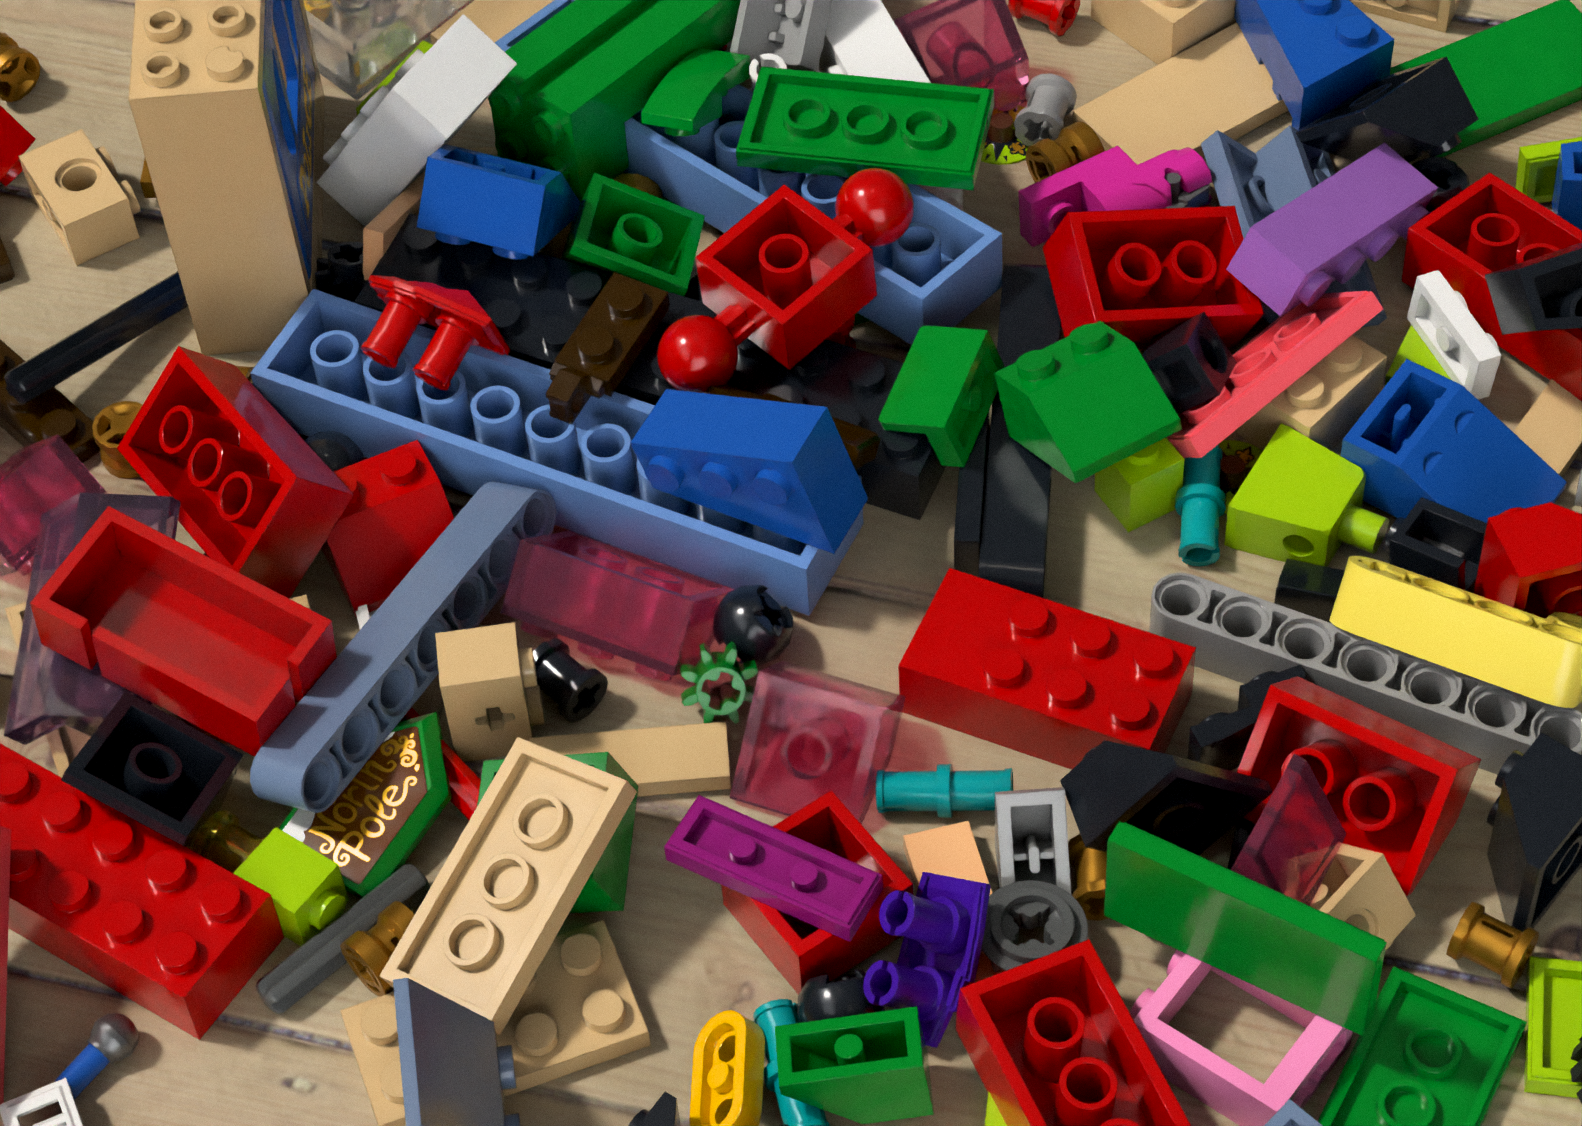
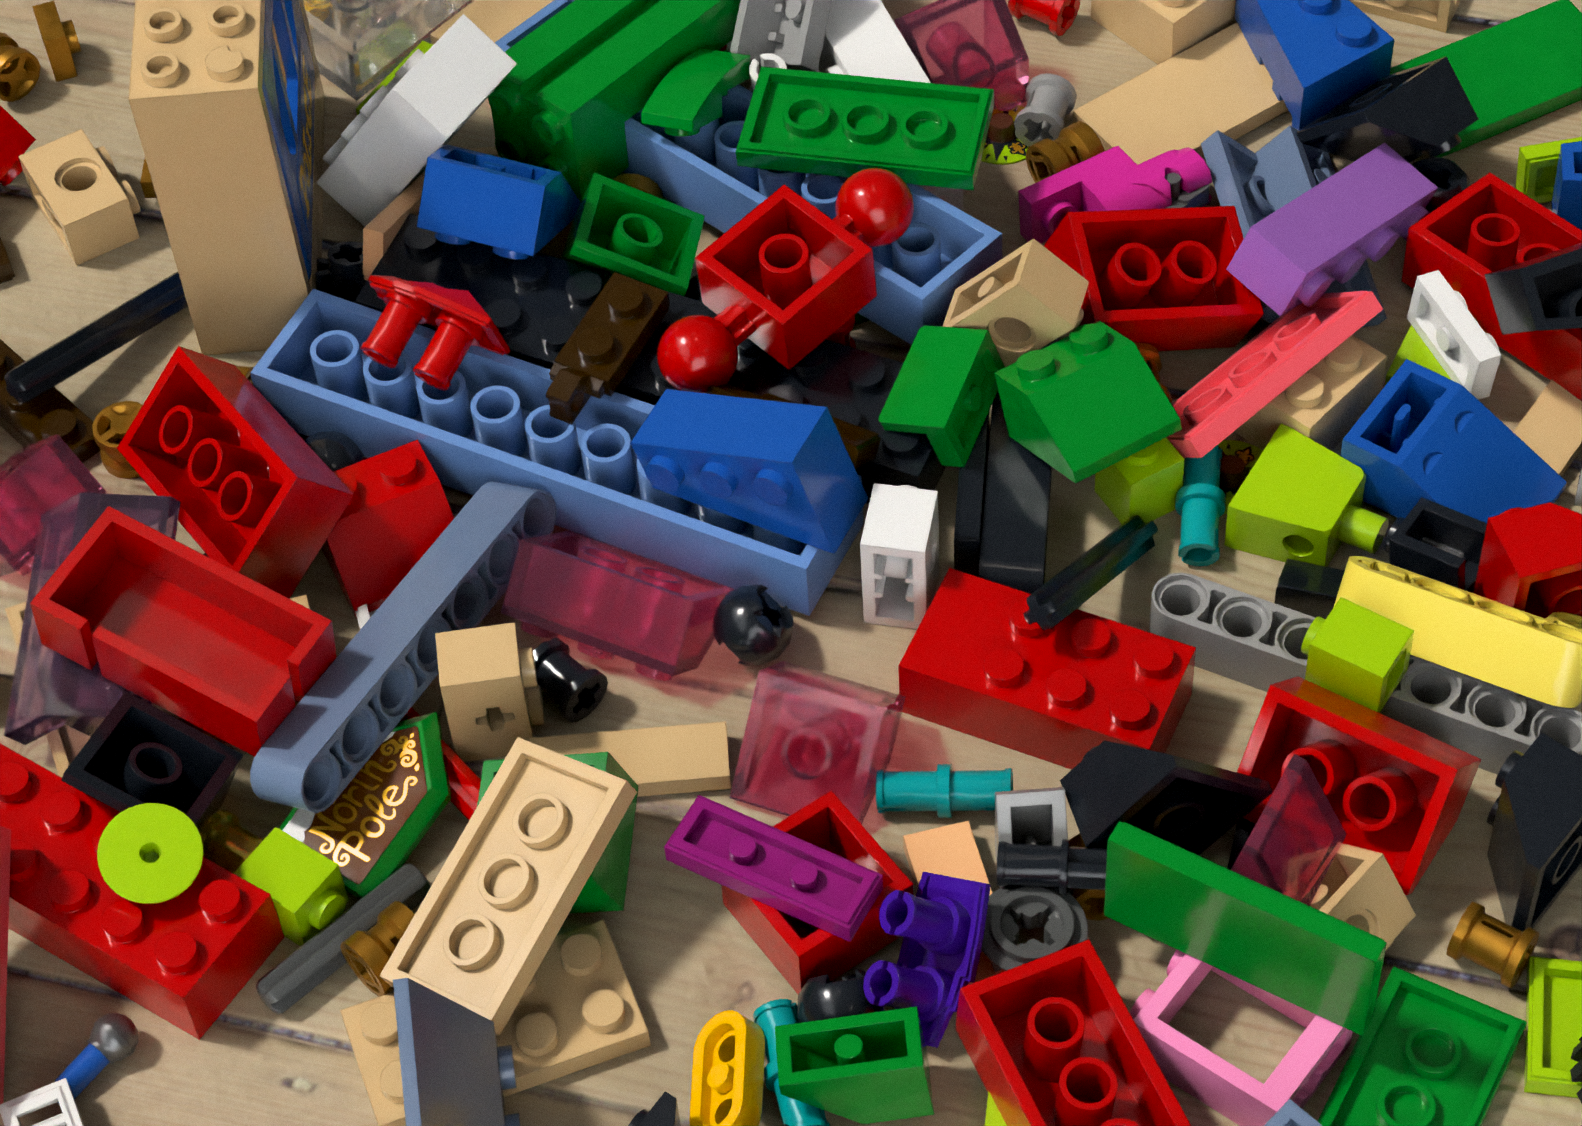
(59, 40): none -> pearl gold plate
(150, 853): none -> lime piece
(710, 668): green gear -> none
(899, 555): none -> white brick
(1021, 301): none -> tan brick
(1051, 866): none -> black axle
(1090, 573): none -> black axle
(1190, 362): black brick -> none
(1224, 736): black slope -> none
(1357, 654): none -> lime brick

